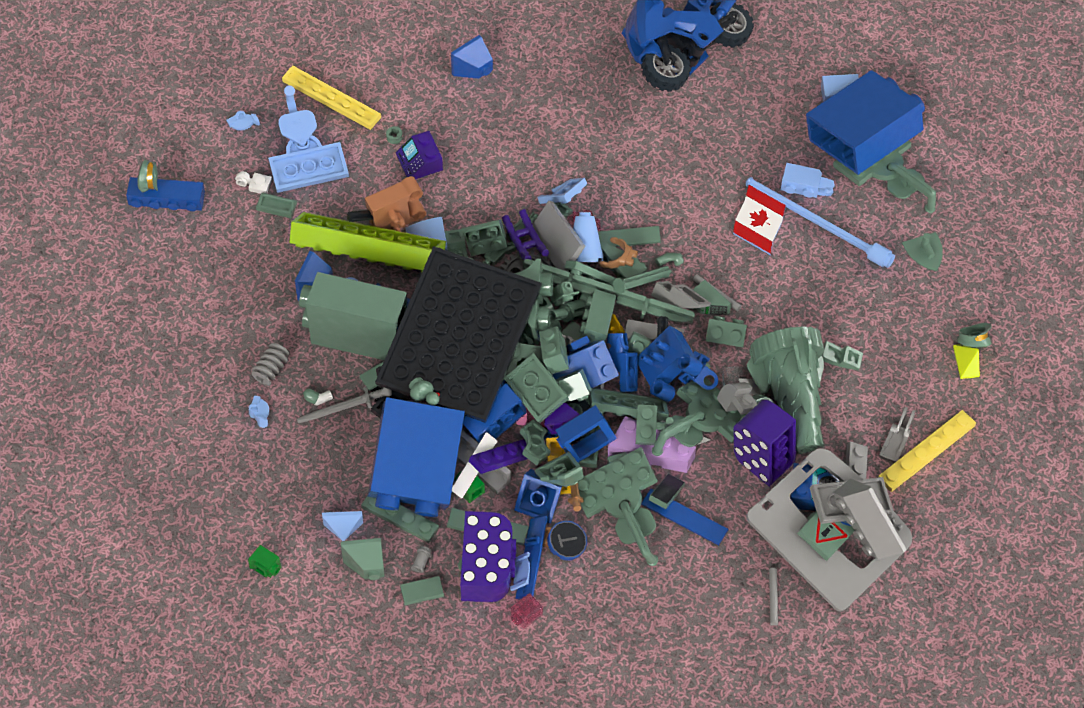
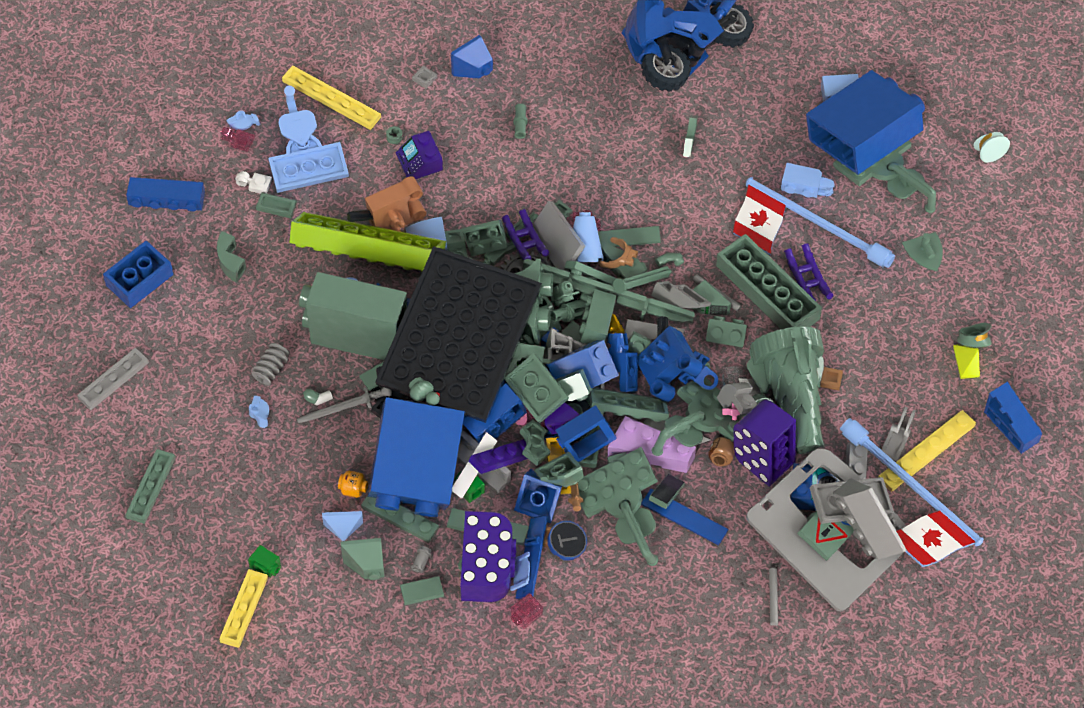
(112, 379): none -> light grey plate
(138, 274): none -> blue brick
(147, 176): sand green piece -> none
(150, 486): none -> sand green plate
(231, 264): none -> sand green brick
(240, 140): none -> clear pink plate
(243, 608): none -> light yellow plate
(308, 271): blue slope -> none
(352, 484): none -> light orange head
(424, 77): none -> light grey tile
(520, 121): none -> sand green pin
(554, 350): sand green brick -> none
(564, 192): light blue wing -> none
(577, 344): blue tile -> none
(647, 424): sand green plate -> none
(690, 136): none -> sand green tile
(721, 451): none -> medium nougat head
(731, 411): none -> bright pink piece
(767, 285): none -> sand green brick
(810, 266): none -> dark purple piece
(831, 378): none -> medium nougat plate
(842, 357): sand green slope -> none
(932, 535): none -> flag
(992, 146): none -> light aqua piece
(1012, 418): none -> blue wedge

